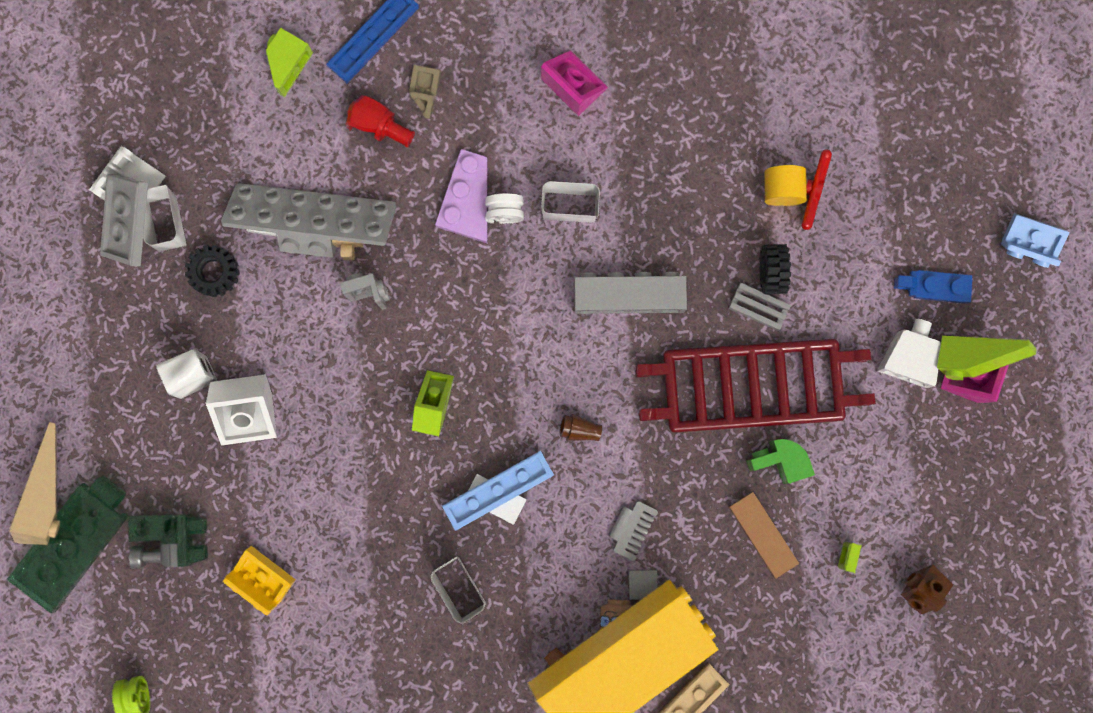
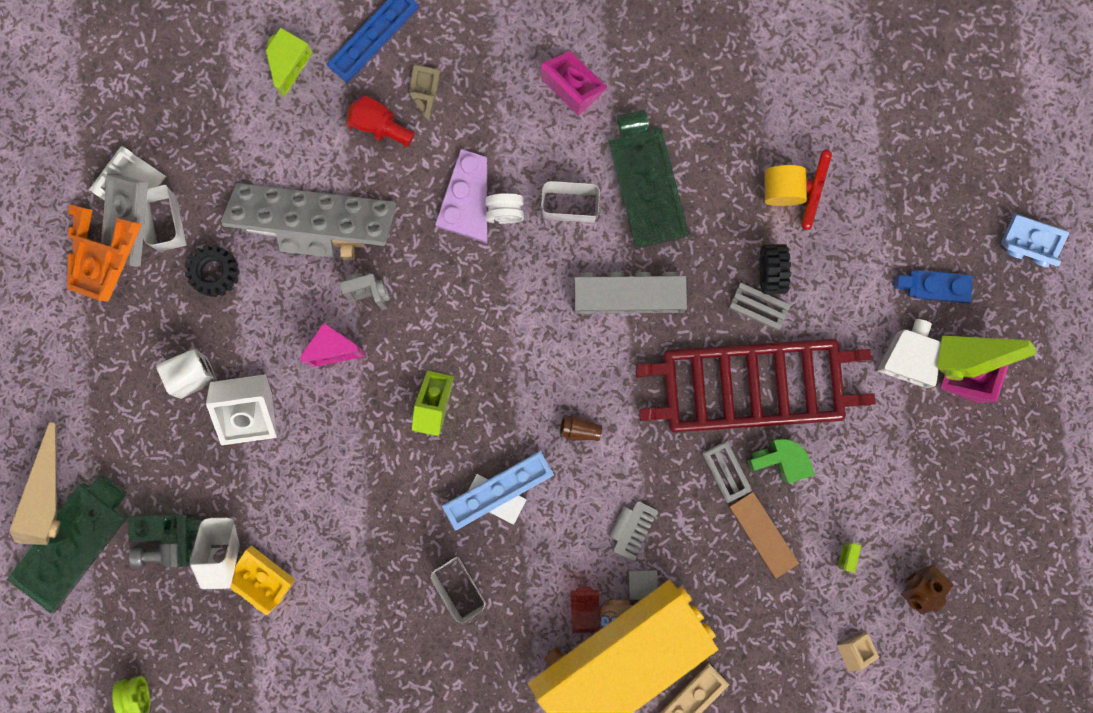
(95, 265): none -> orange wing
(212, 574): none -> white piece
(330, 348): none -> dark pink slope
(585, 610): none -> clear red bracket
(647, 182): none -> clear green hinge
(716, 451): none -> light grey tile
(858, 652): none -> tan slope

